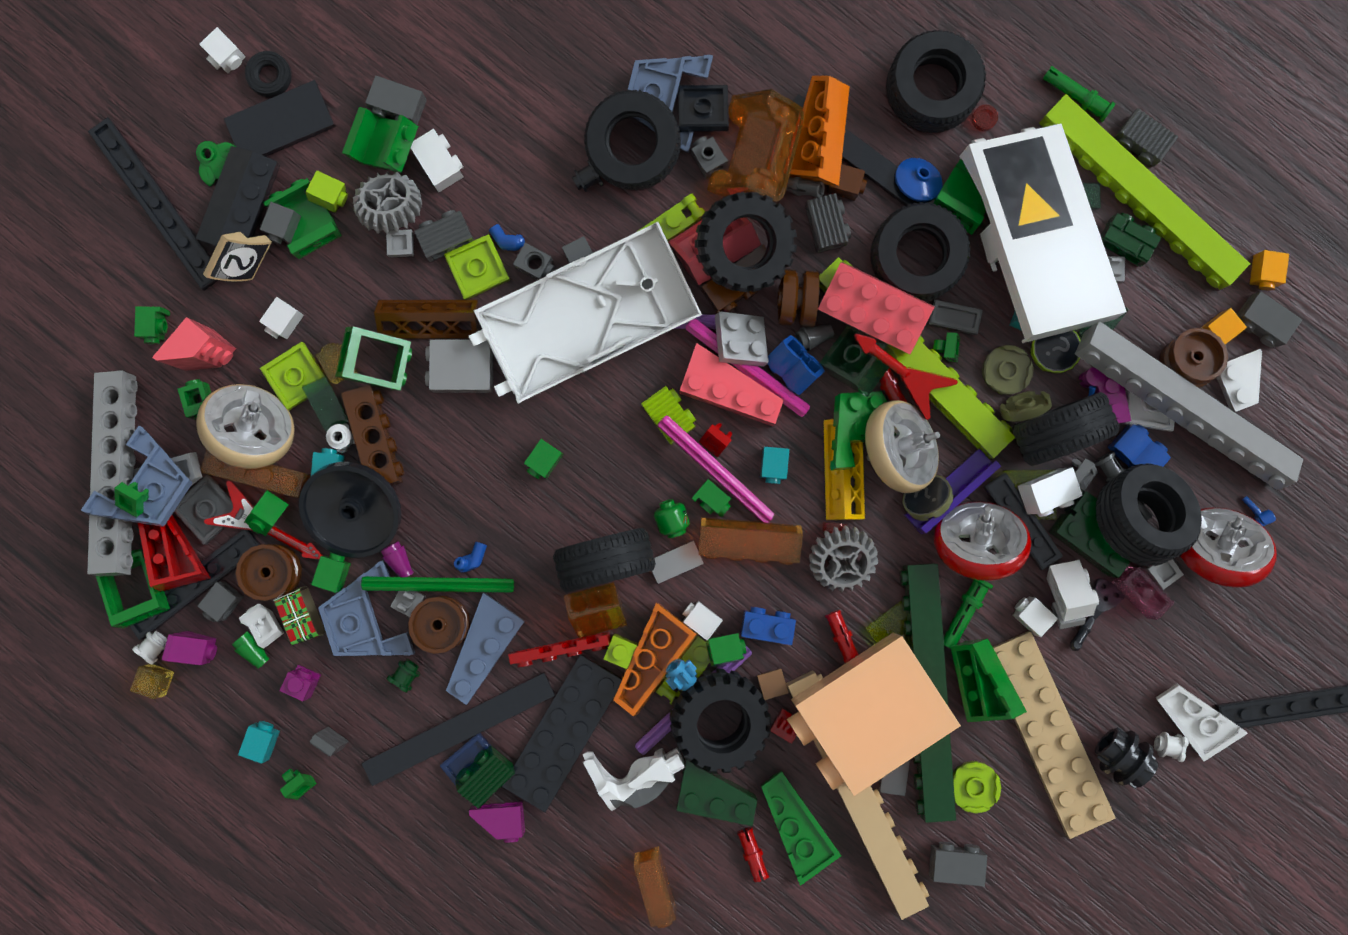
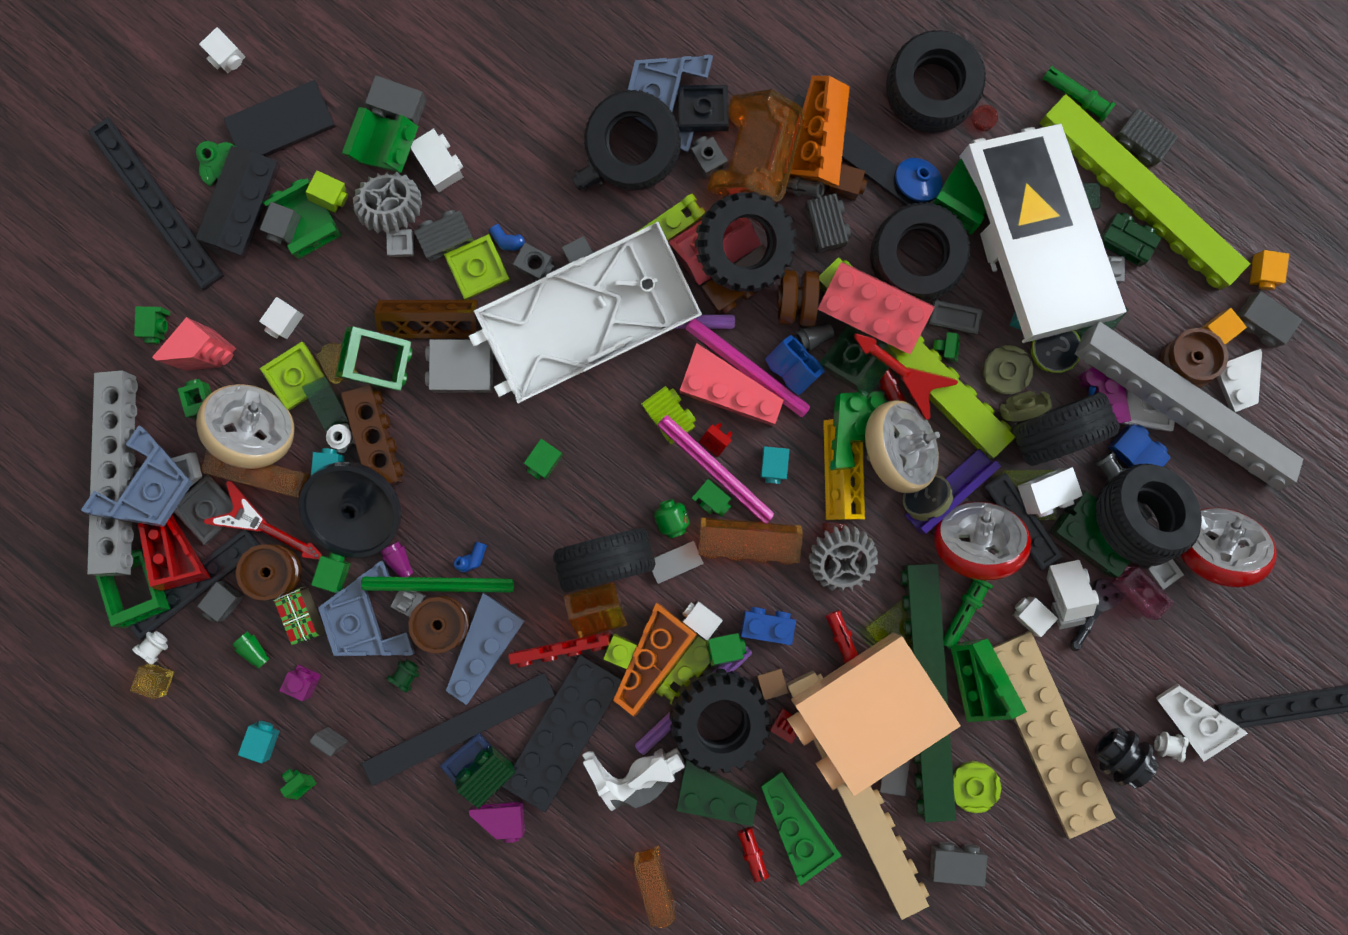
(130, 499): green tile -> none
(189, 648): magenta slope -> none
(237, 257): slope -> none
(262, 625): white bracket -> none
(263, 59): black tyre -> none
(265, 513): green brick -> none
(681, 674): dark azure gear -> none
(741, 339): light grey plate -> none
(1085, 472): light grey tile -> none
(1265, 517): blue hand -> none

